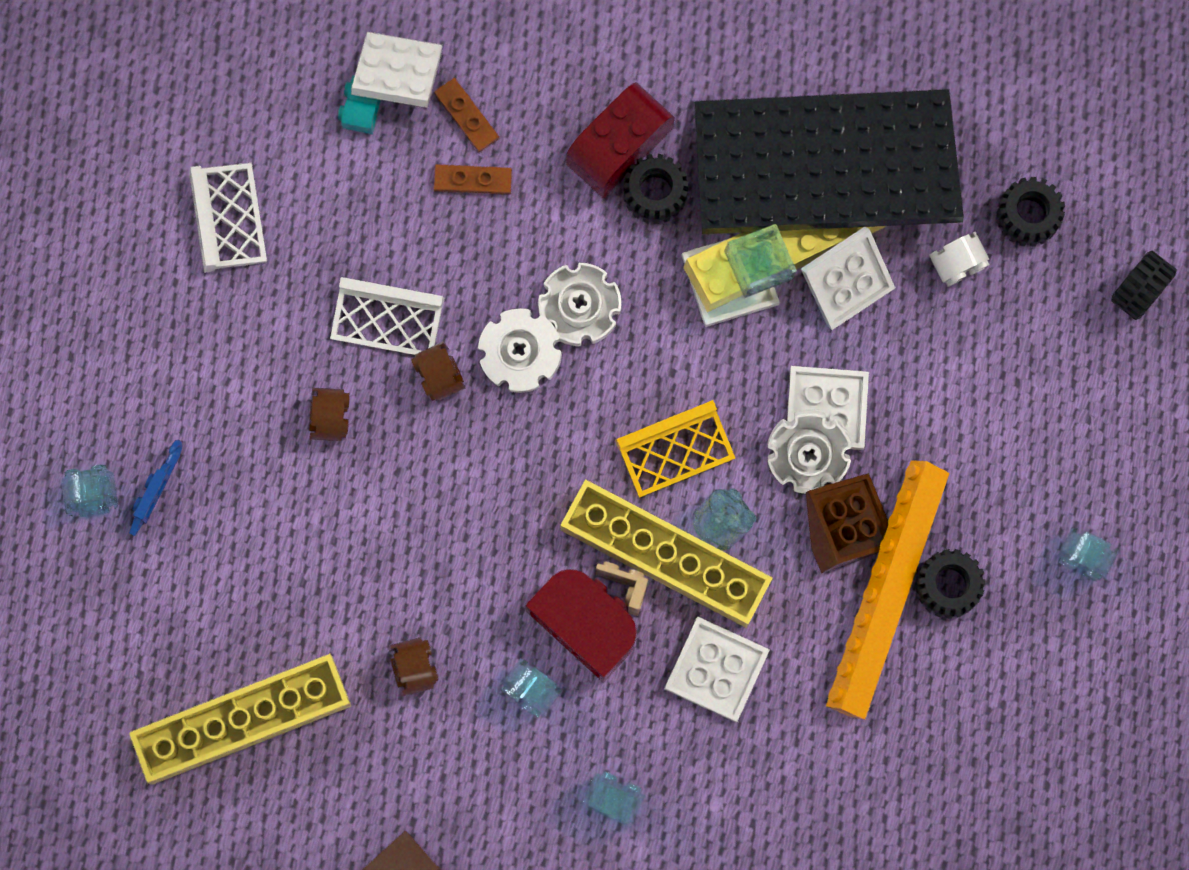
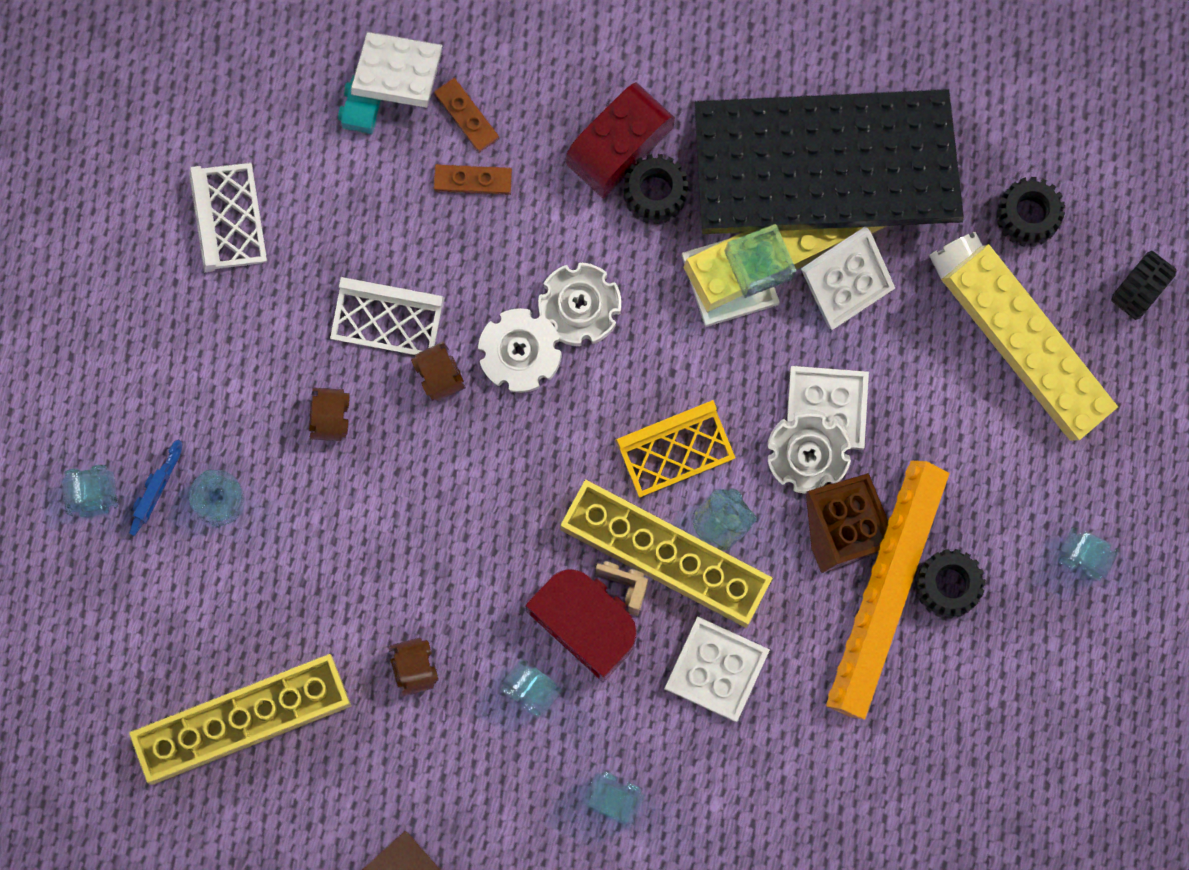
(212, 483): none -> clear light blue brick
(1029, 343): none -> light yellow brick

